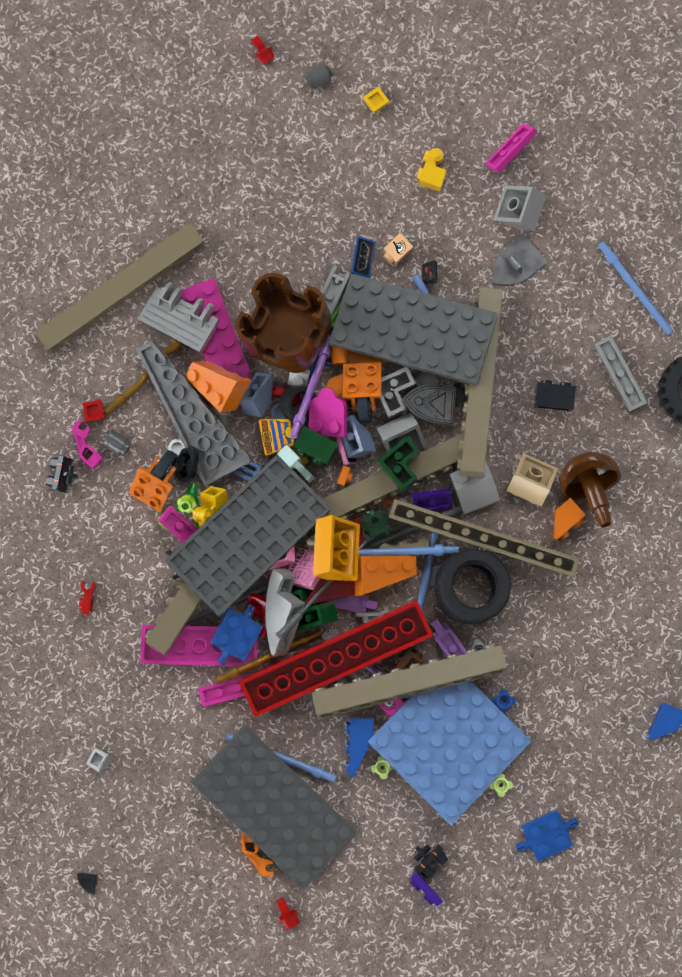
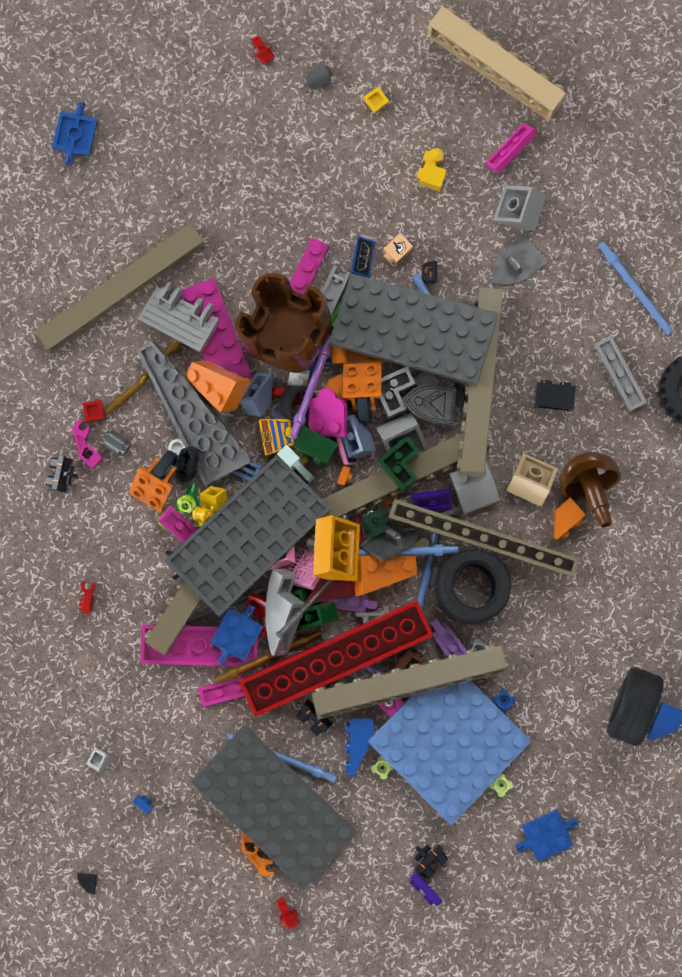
(75, 134): none -> blue plate
(143, 803): none -> blue plate
(308, 265): none -> dark pink plate
(308, 711): none -> black hips
(390, 544): none -> flat silver shield
(496, 63): none -> tan brick
(635, 706): none -> black tyre

